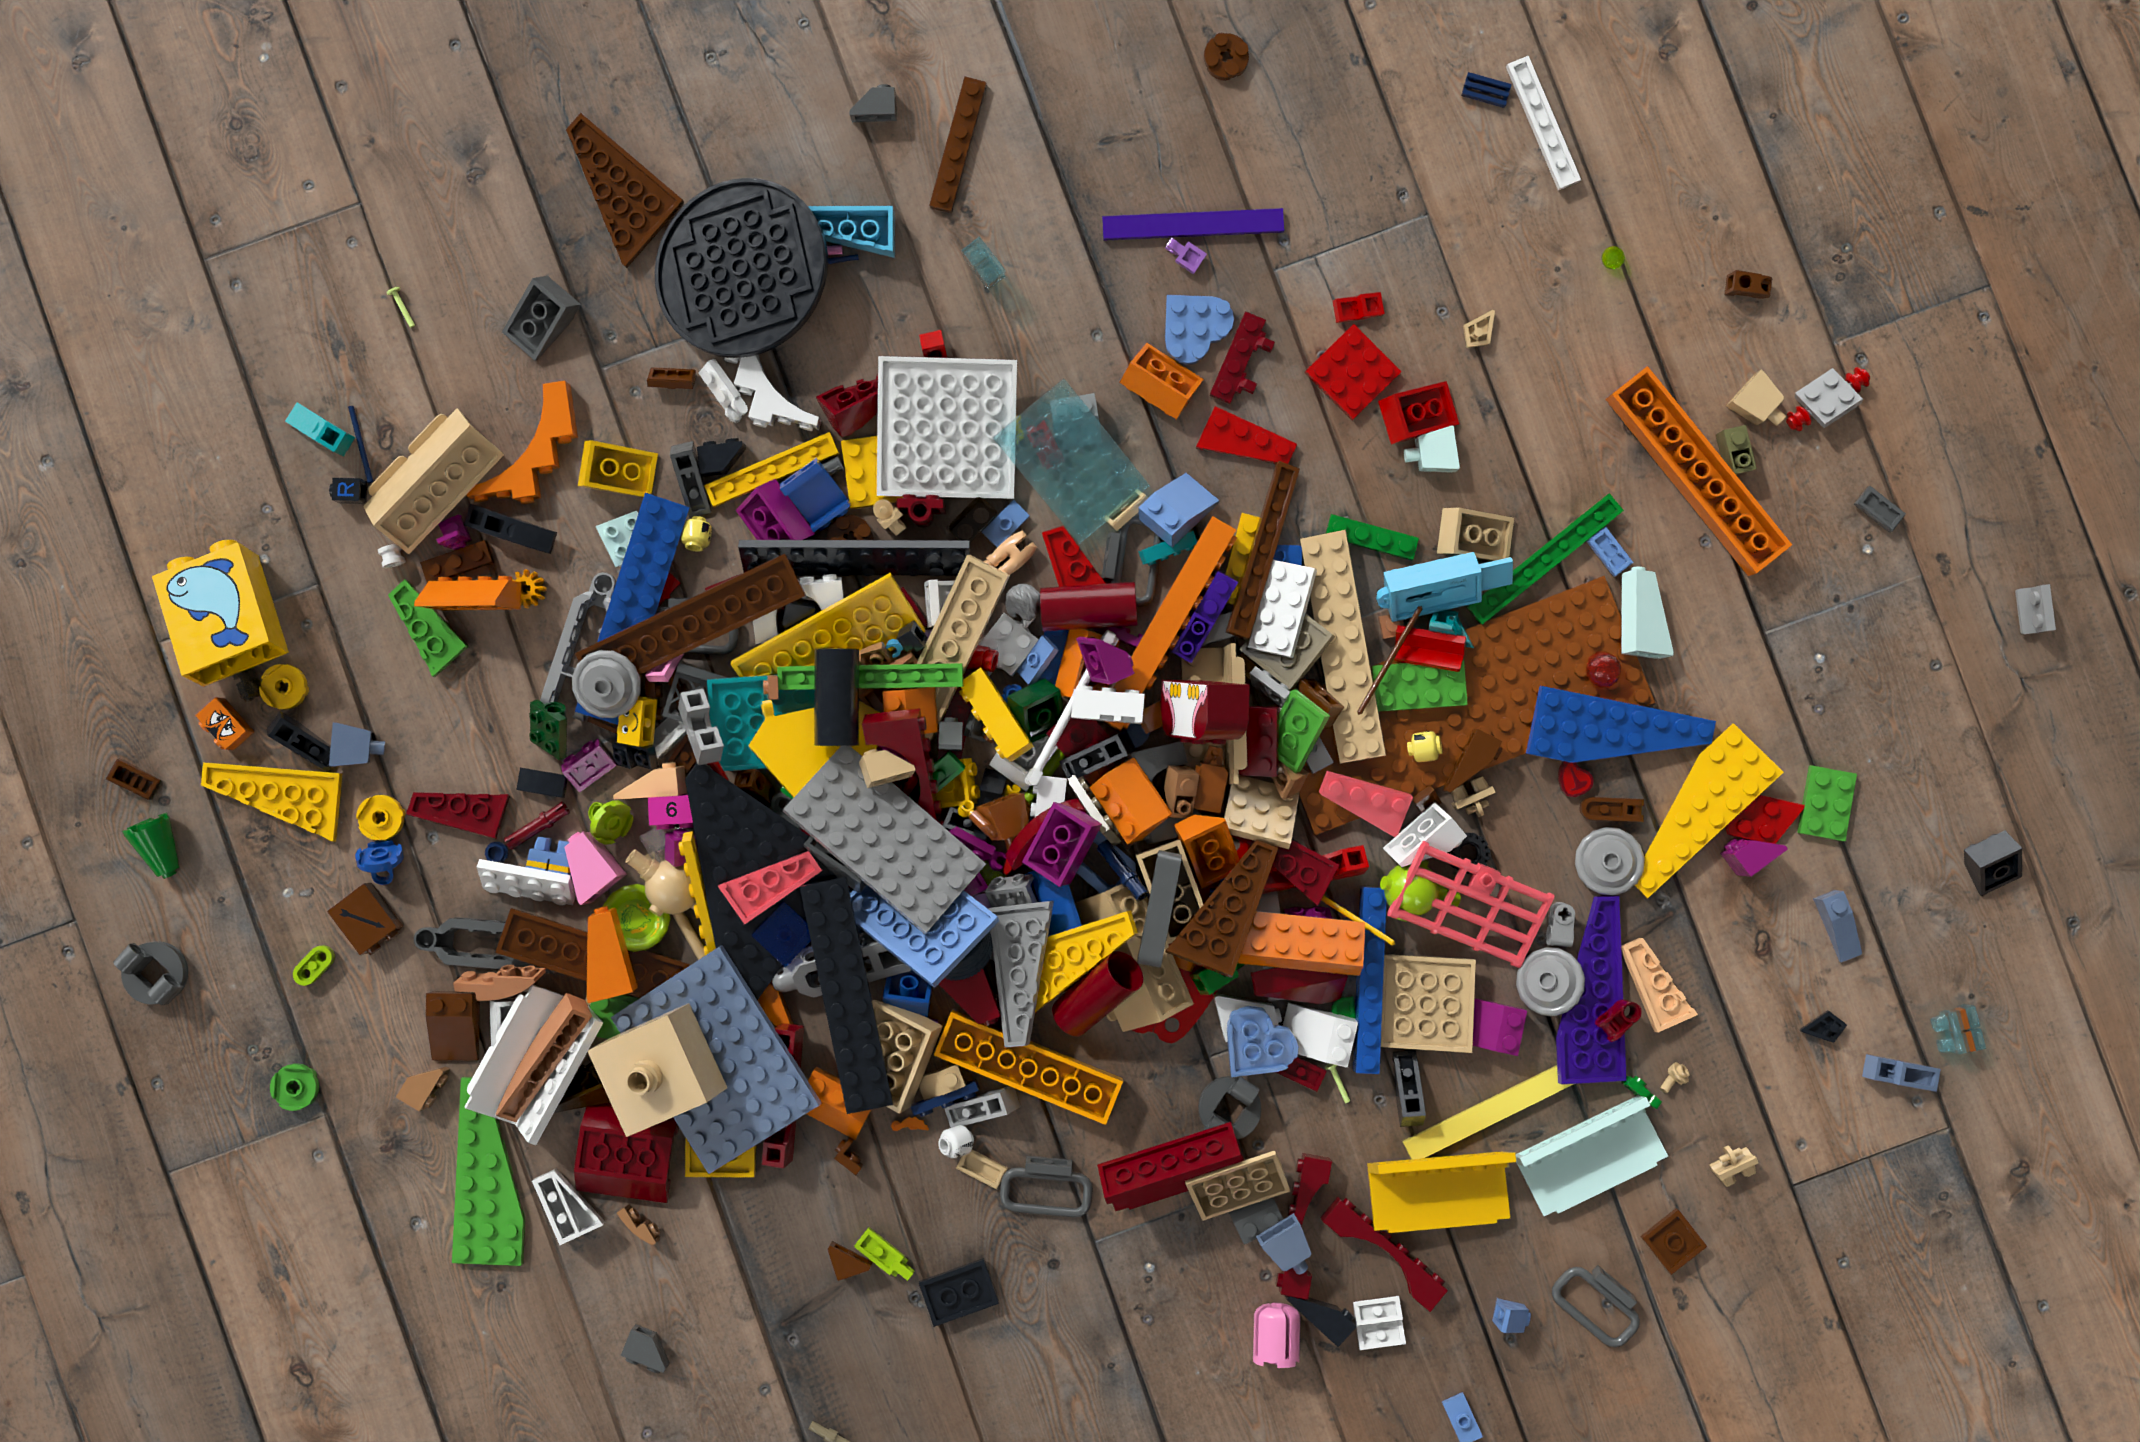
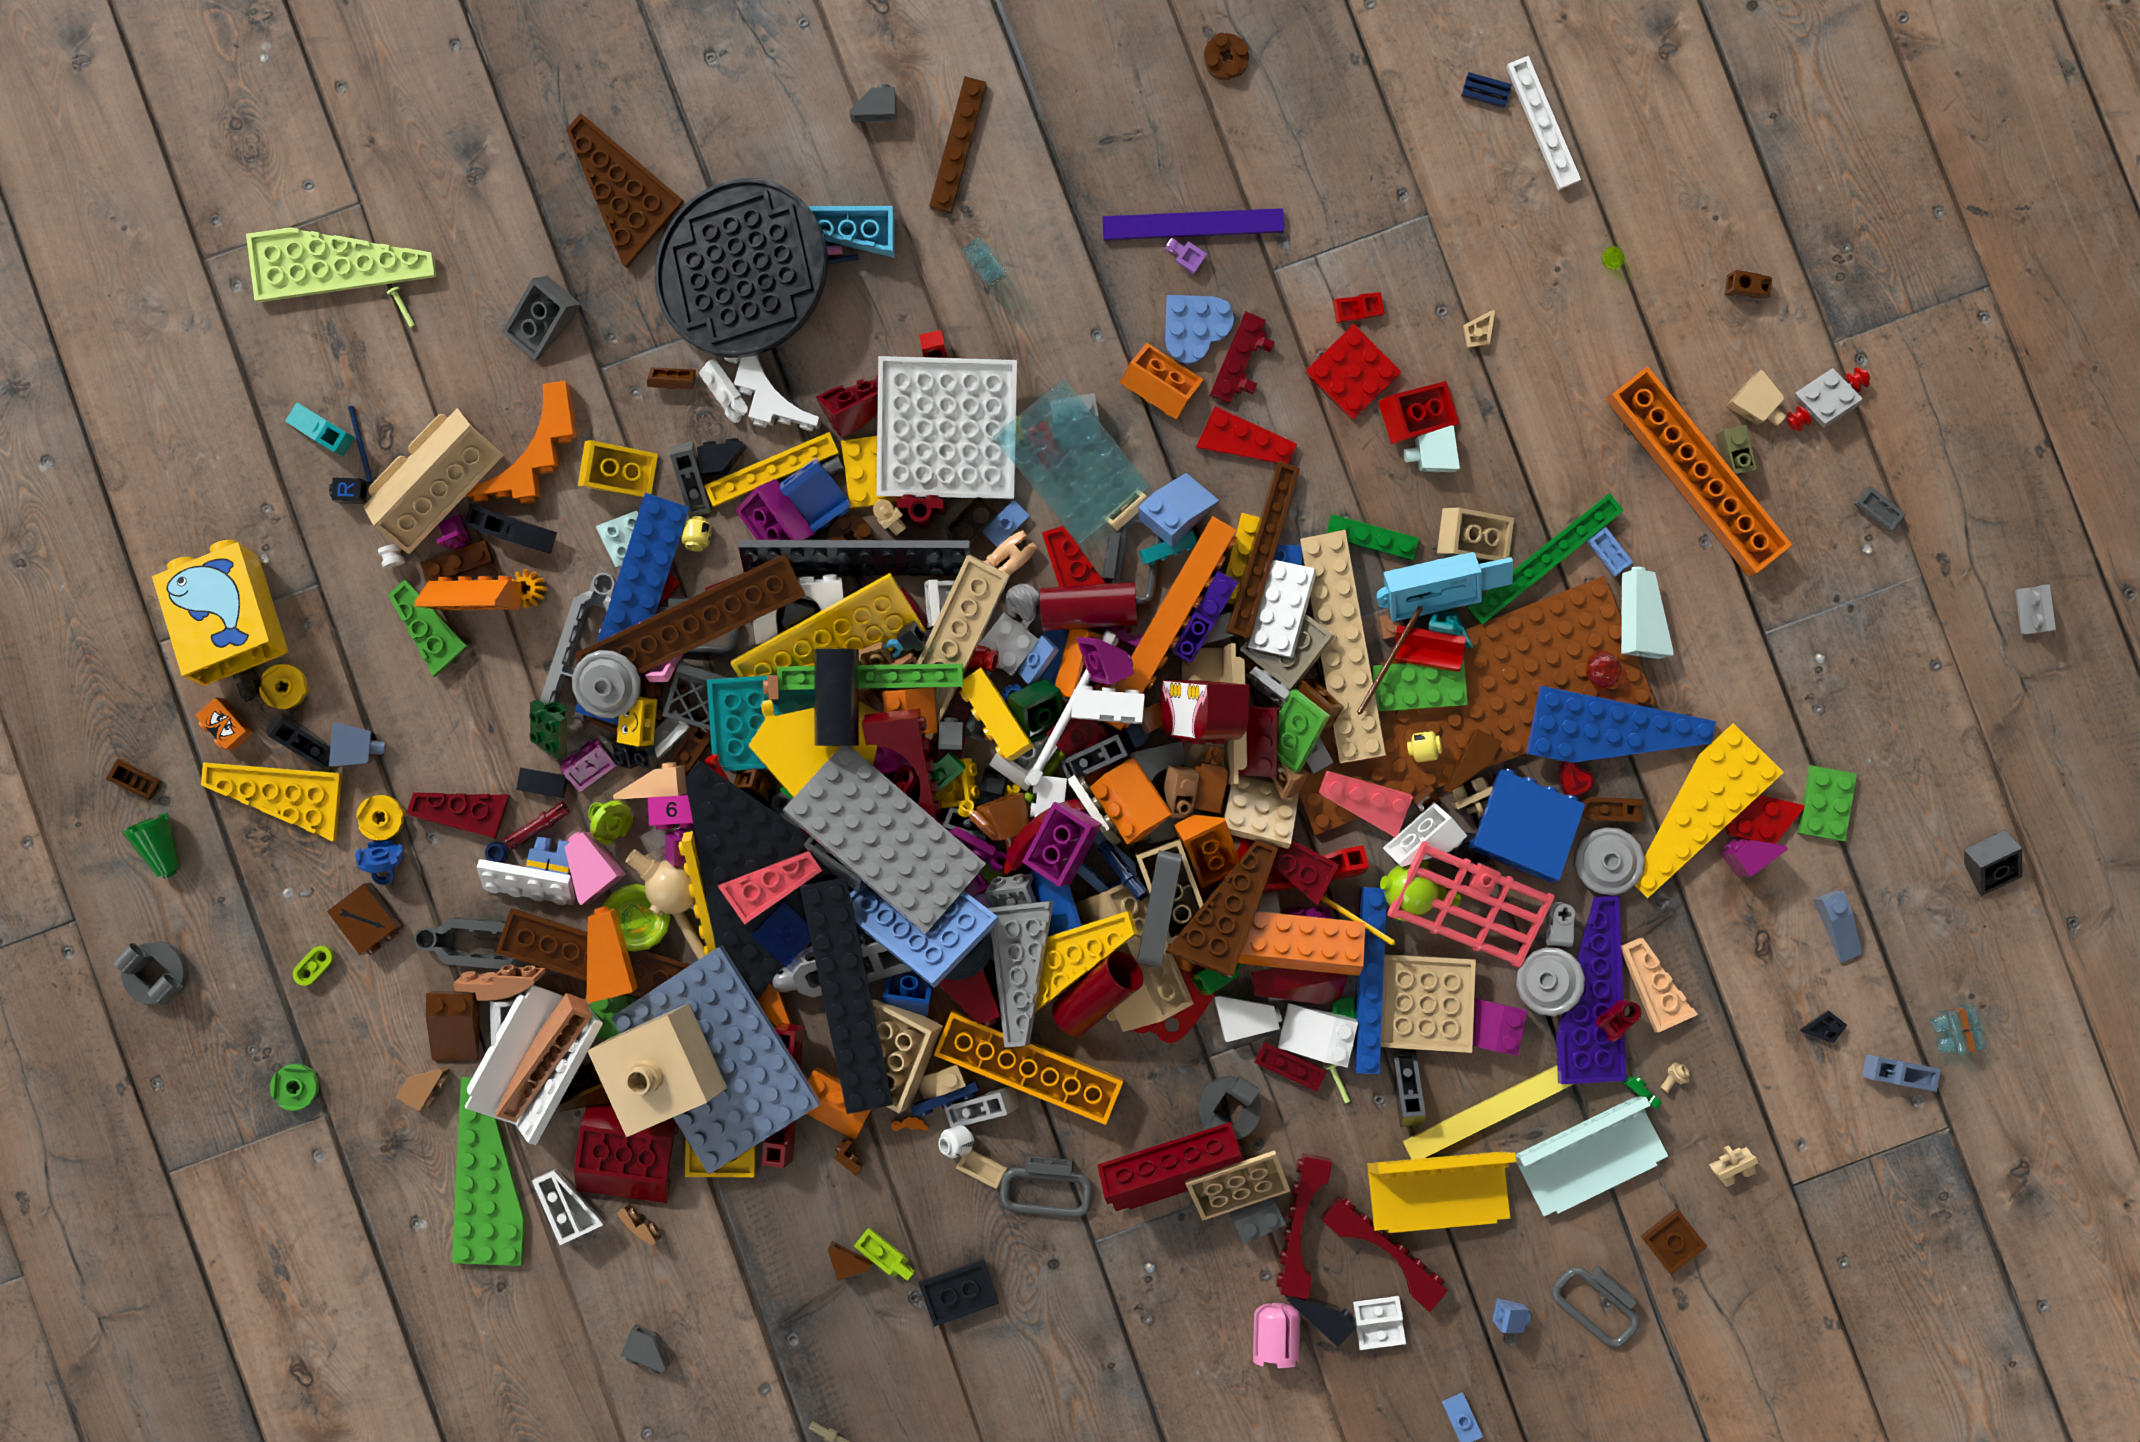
(310, 263): none -> yellowish green wing
(702, 737): light grey arch -> none
(883, 768): tan slope -> none
(1257, 1044): medium blue plate -> none
(1286, 1244): sand blue torso -> none
(1528, 826): none -> blue panel

